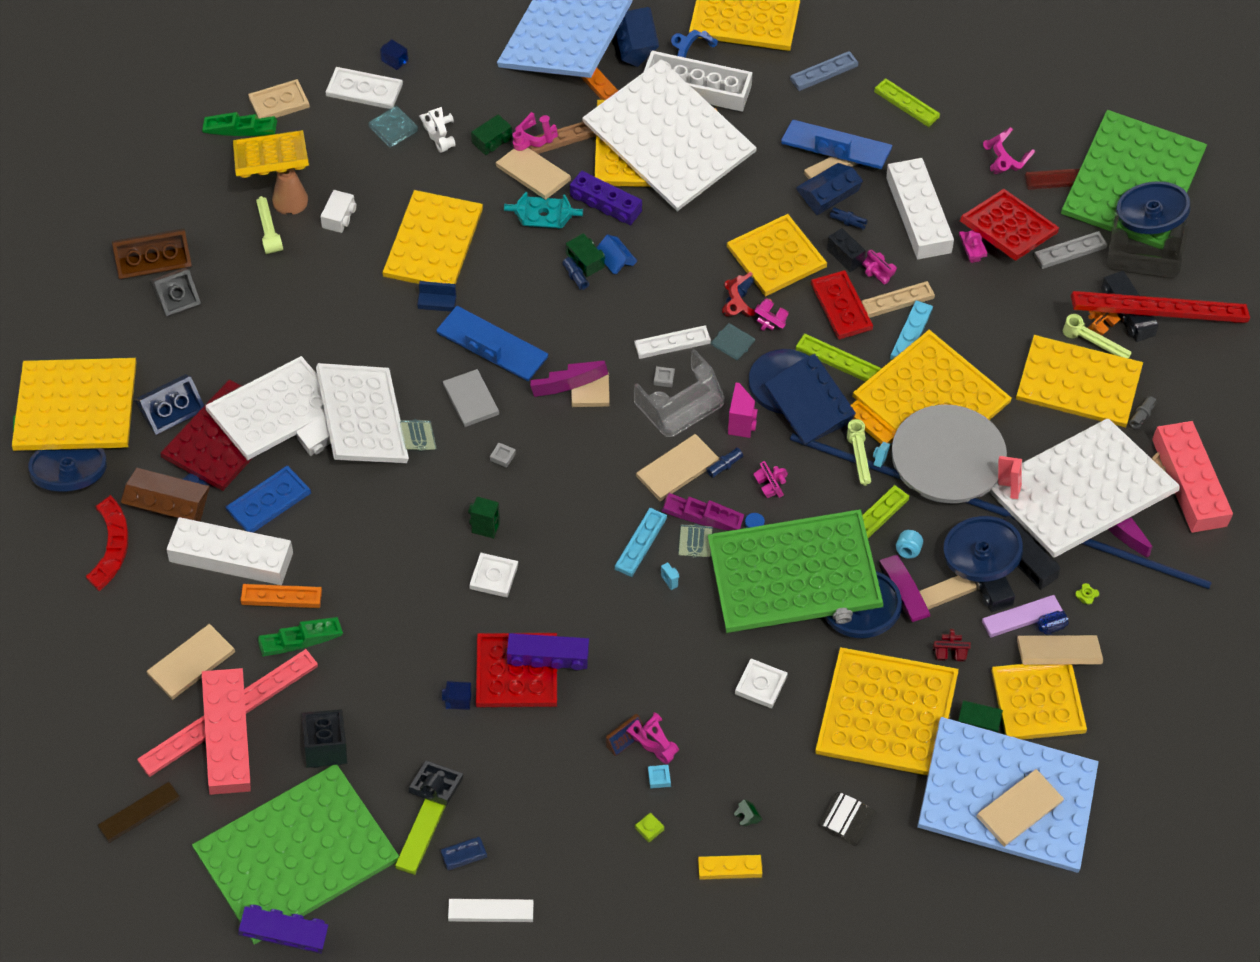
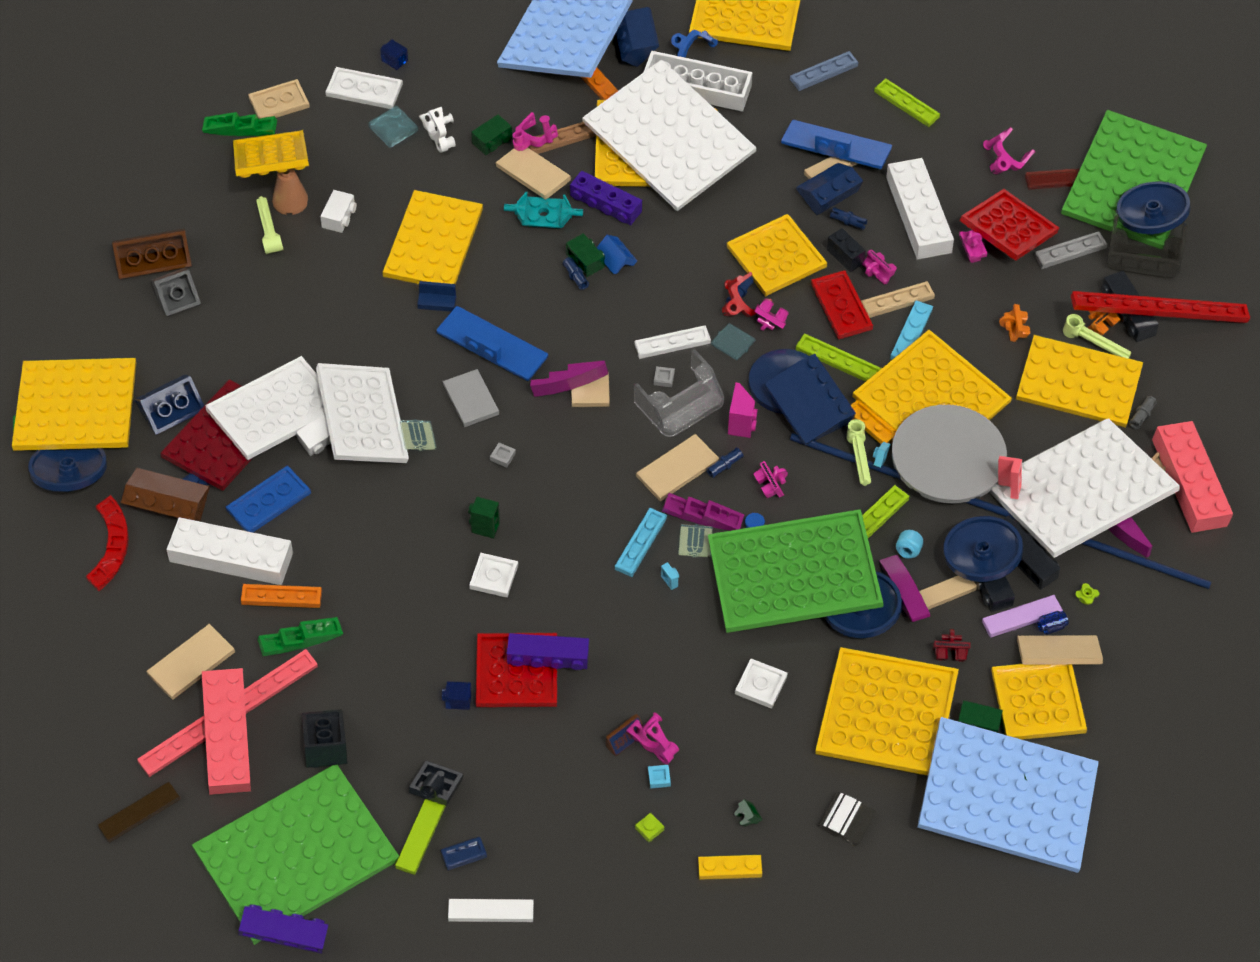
(842, 615): light grey plate -> none
(1014, 323): none -> orange hips
(1020, 807): tan tile -> none

